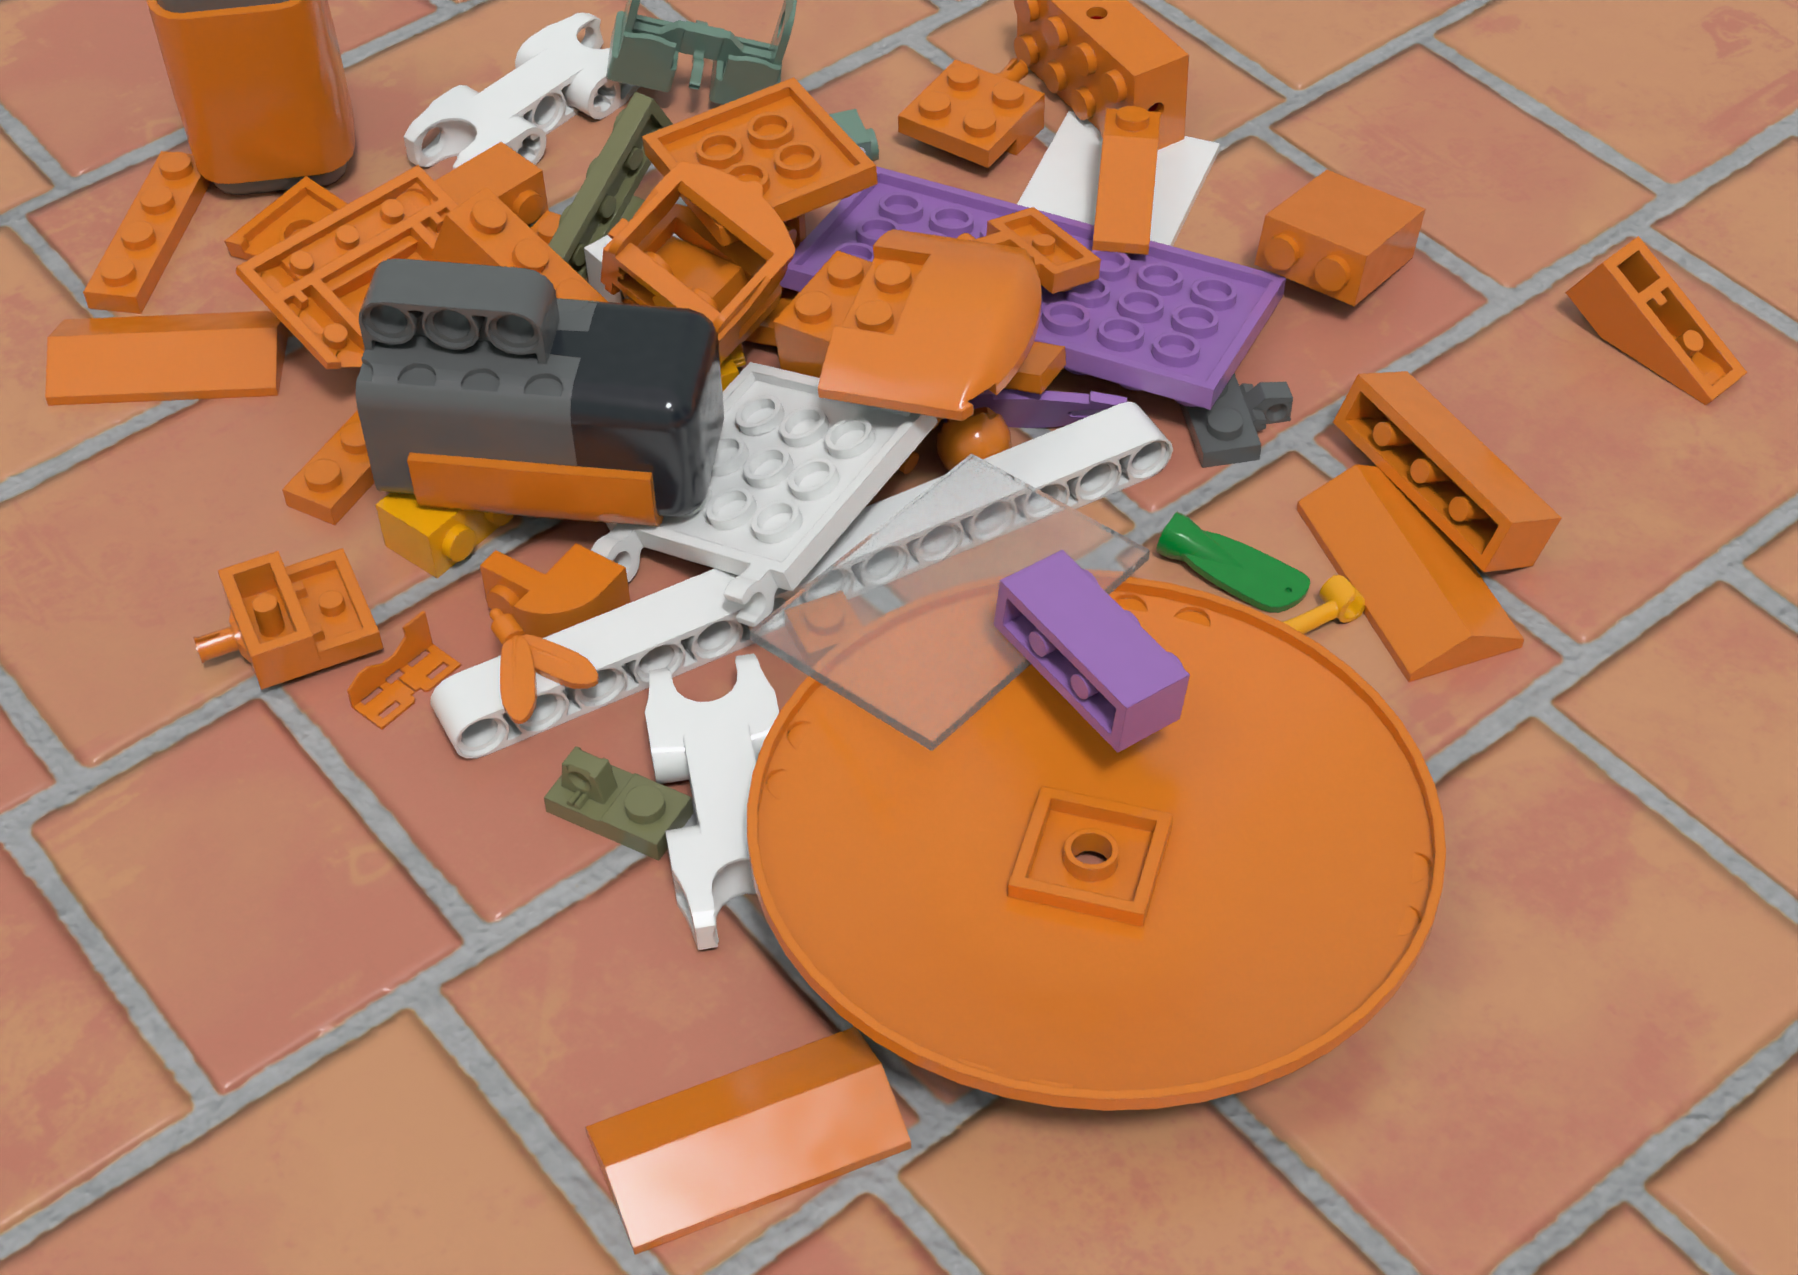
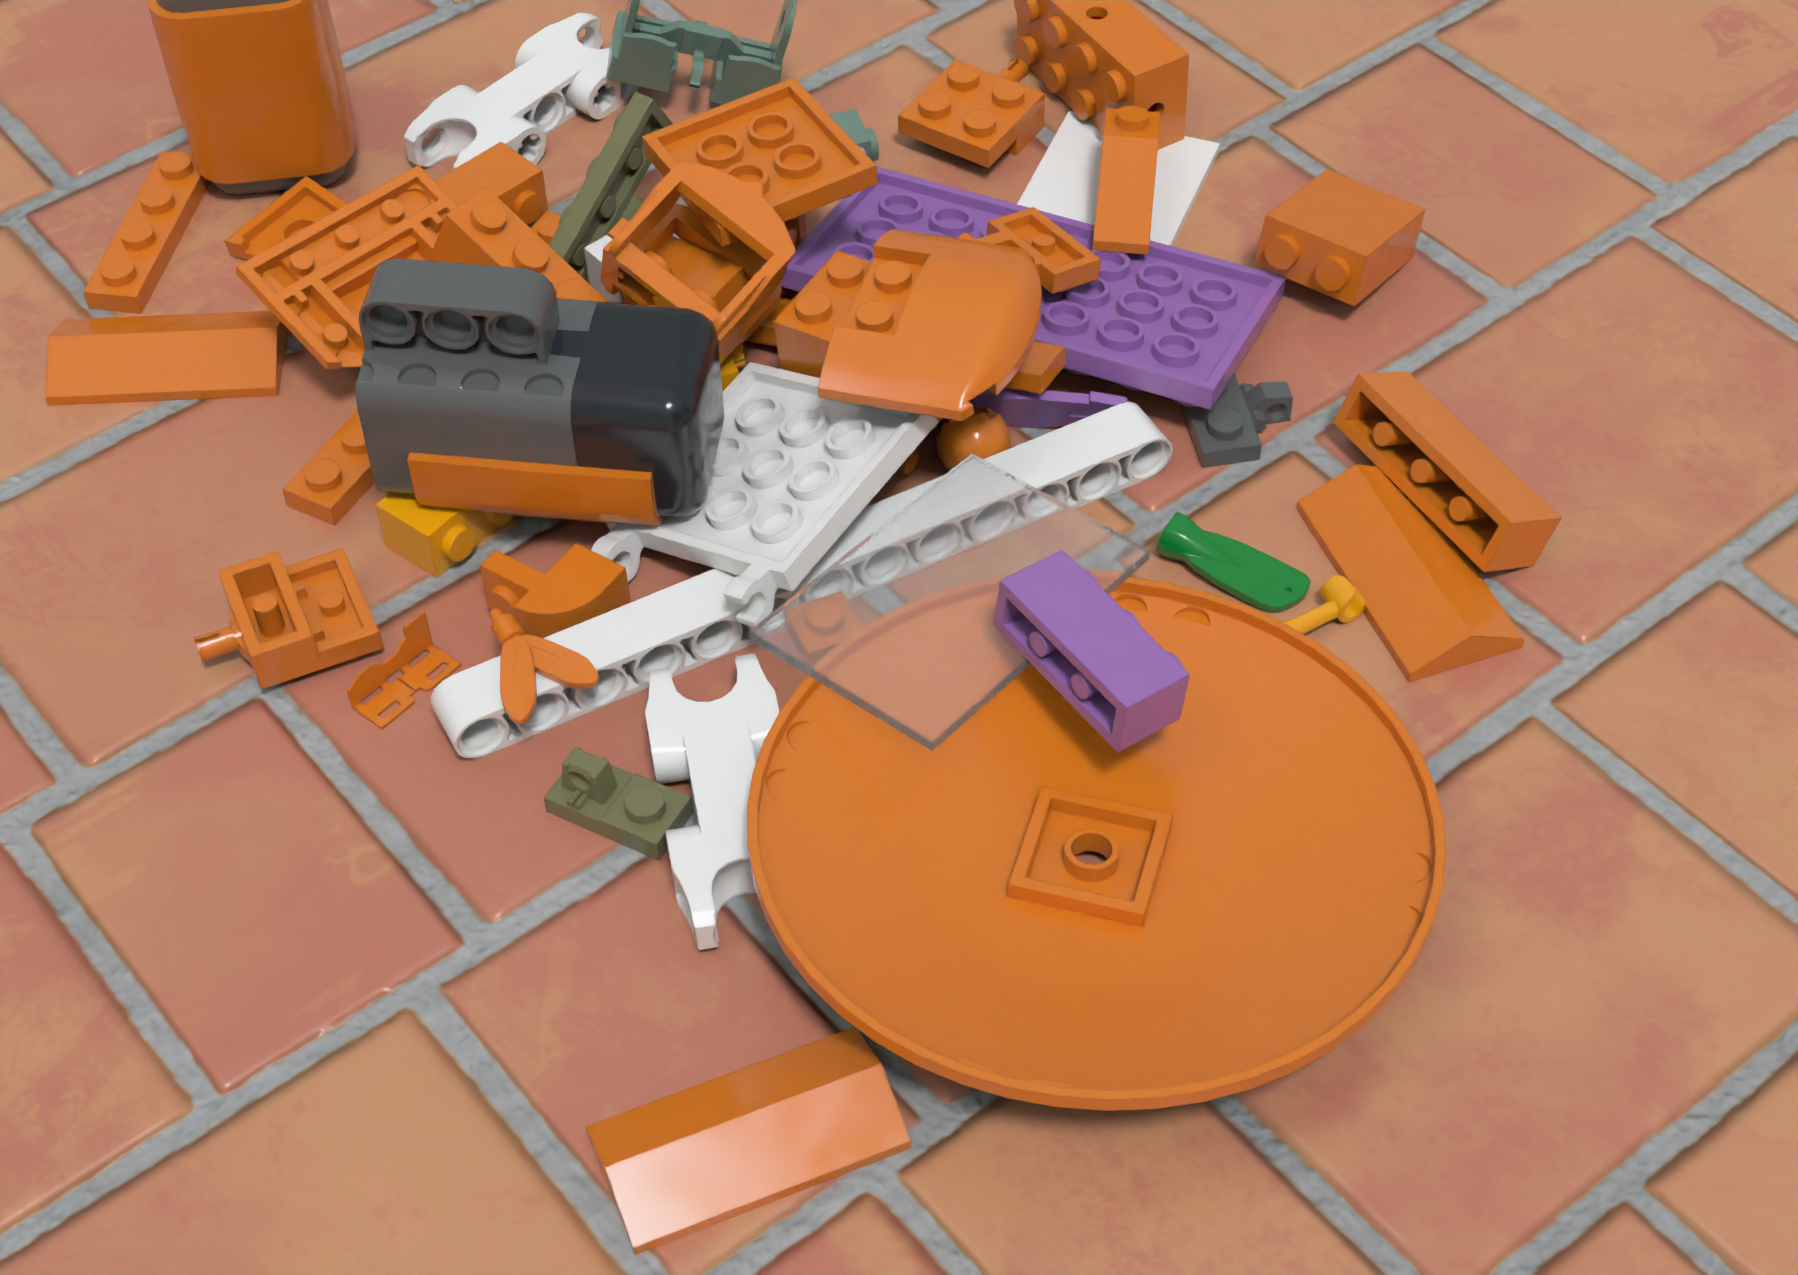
(1653, 321): orange slope -> none

